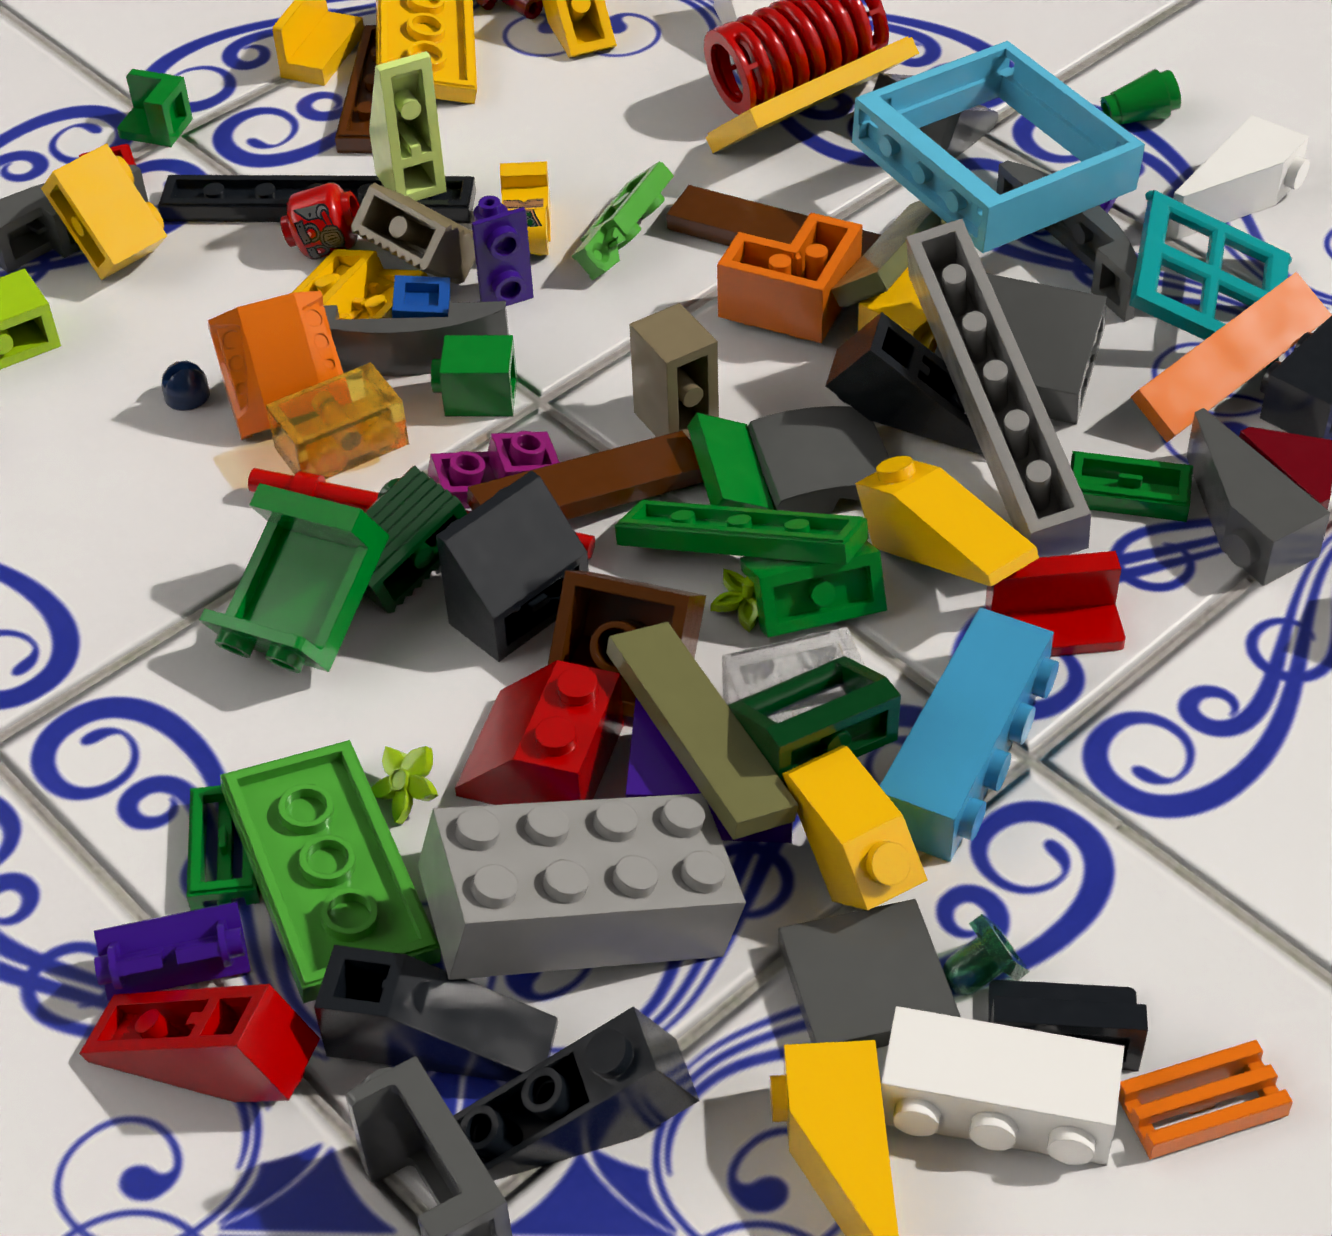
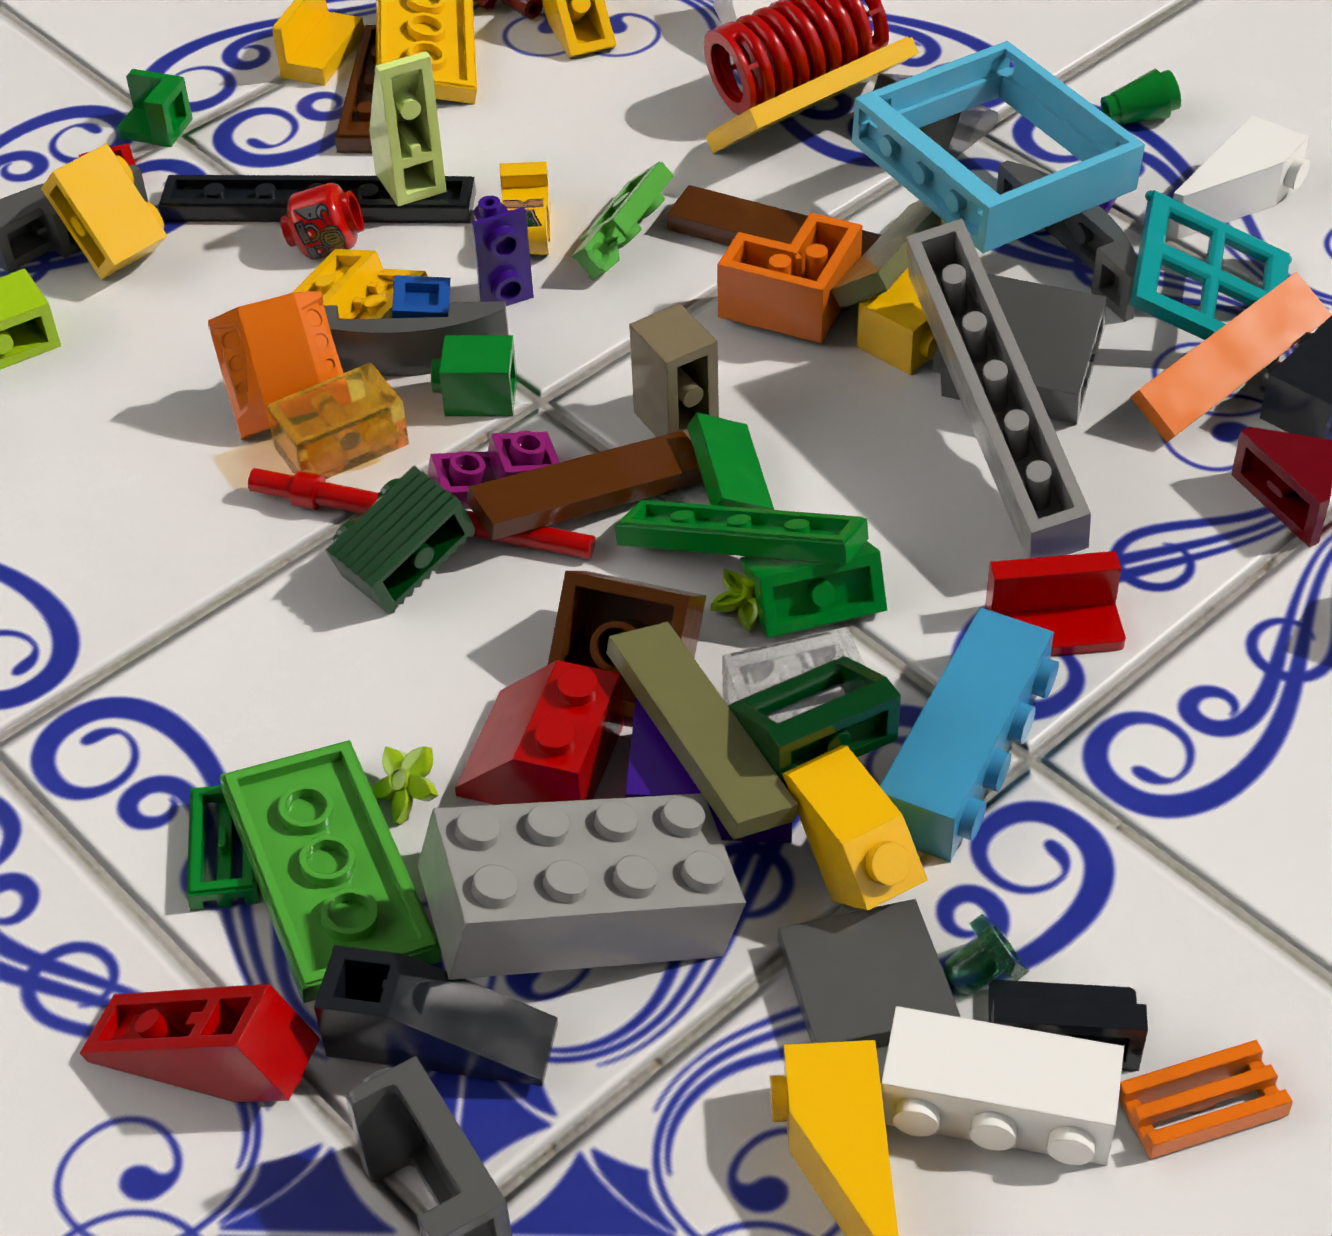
(171, 950): dark purple hinge -> none
(185, 386): dark blue hinge -> none
(300, 581): green panel -> none
(415, 234): dark tan brick -> none
(508, 566): black slope -> none
(582, 1098): black slope -> none
(816, 455): dark grey slope -> none
(900, 384): black slope -> none
(937, 522): yellow slope -> none
(1134, 485): green tile -> none
(1253, 507): dark grey slope -> none

